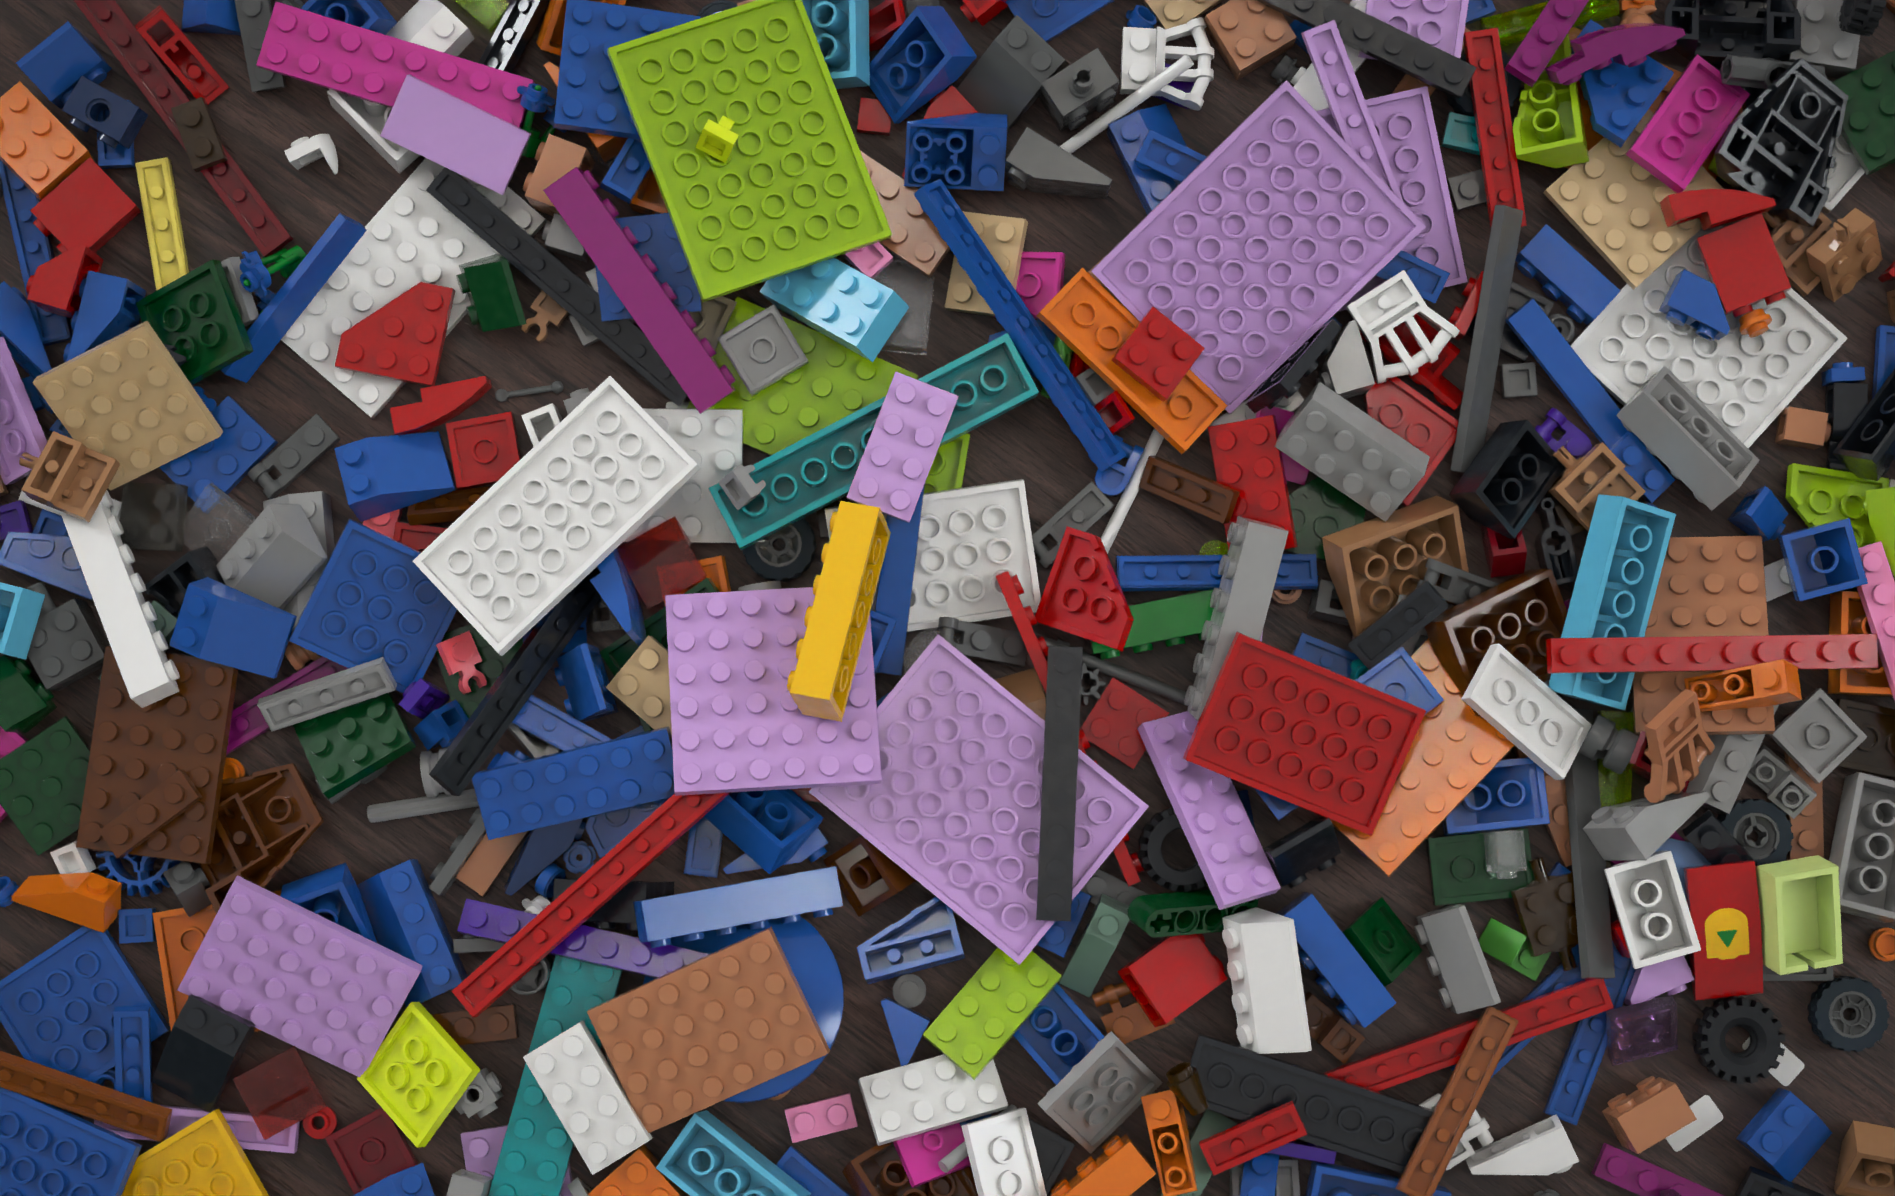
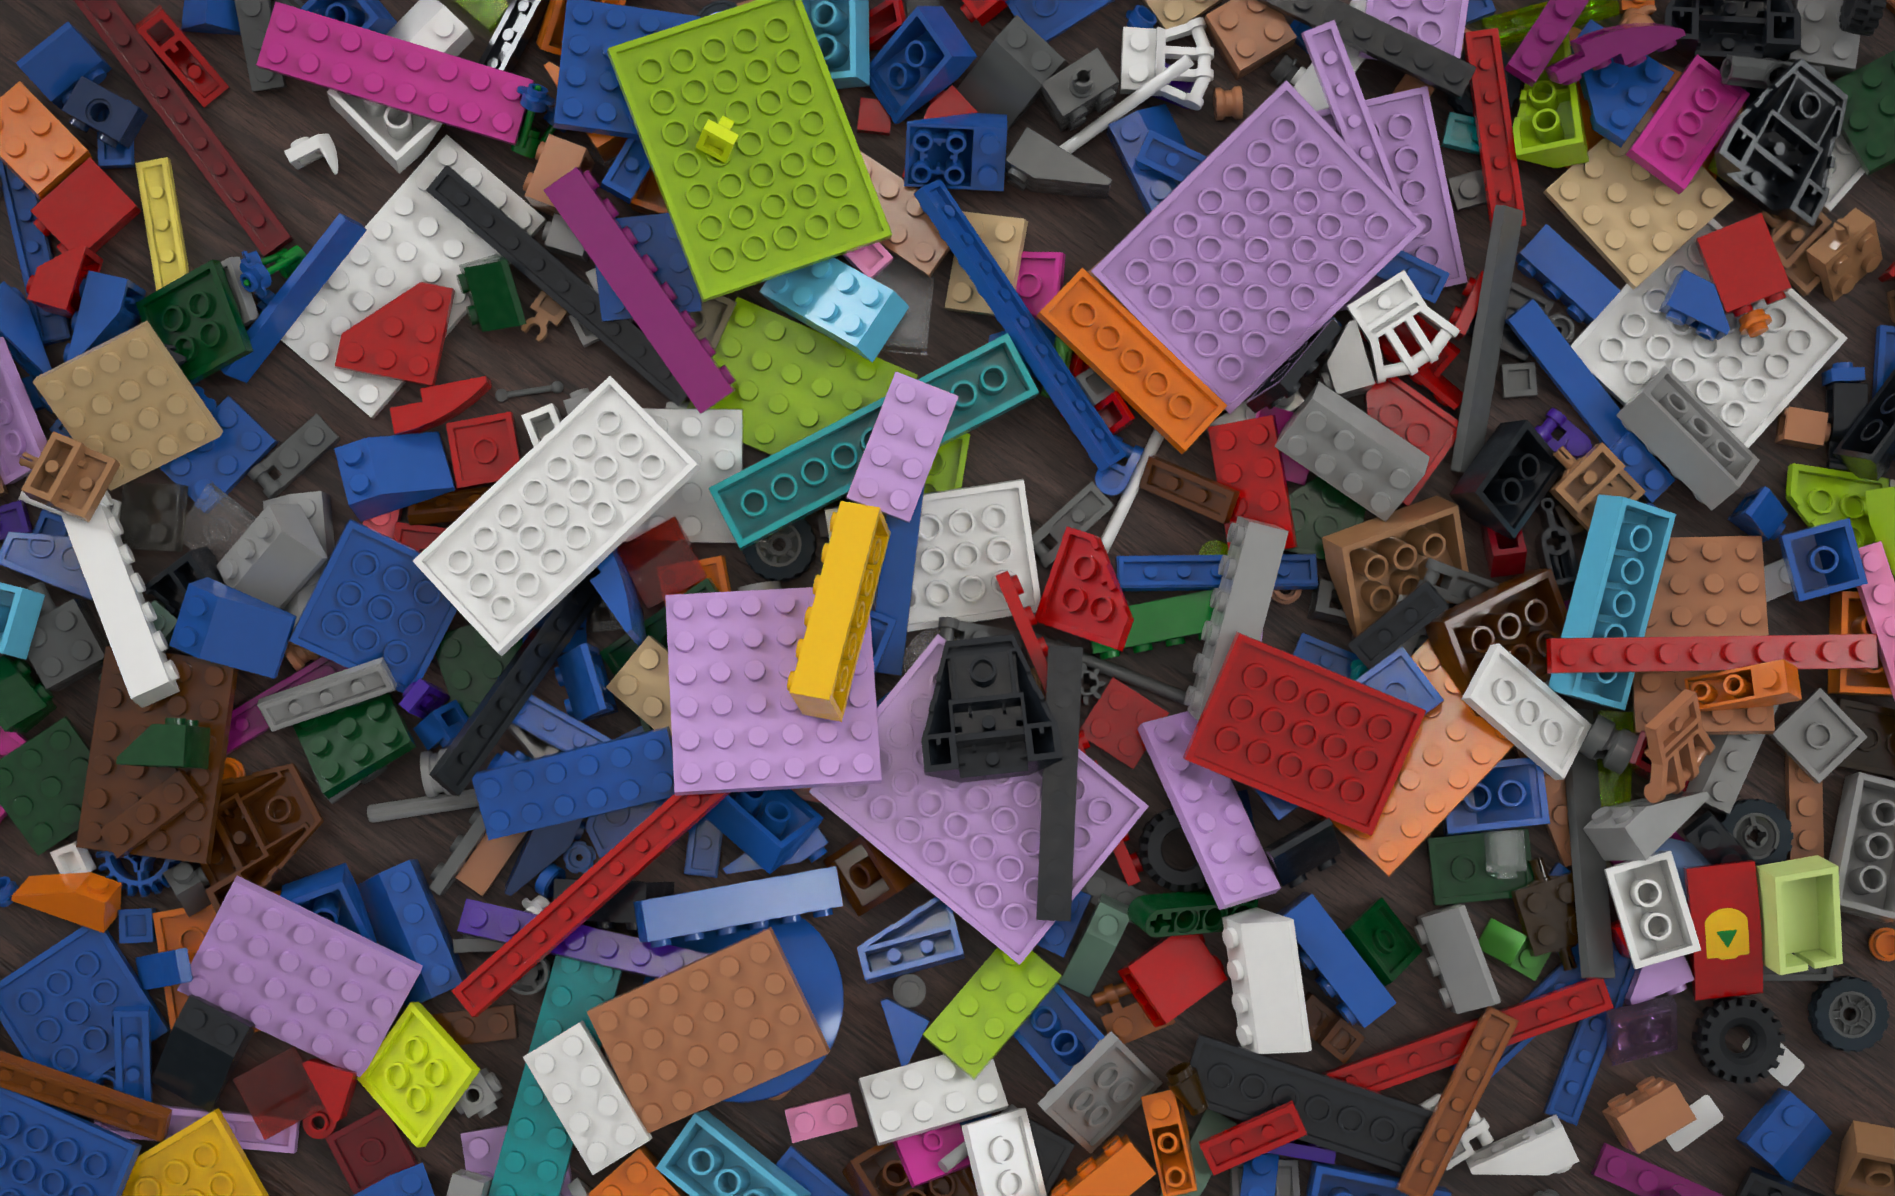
(164, 969): none -> blue tile
(170, 745): none -> dark green slope
(199, 134): dark brown plate -> none
(333, 1086): none -> red slope
(455, 134): lavender tile -> none
(460, 656): coral plate -> none
(740, 486): light grey tile -> none
(763, 350): light grey plate -> none
(987, 714): none -> black wedge
(1158, 354): red plate -> none
(1228, 103): none -> nougat wheel
(1713, 206): red slope -> none
(1780, 782): light grey slope -> none

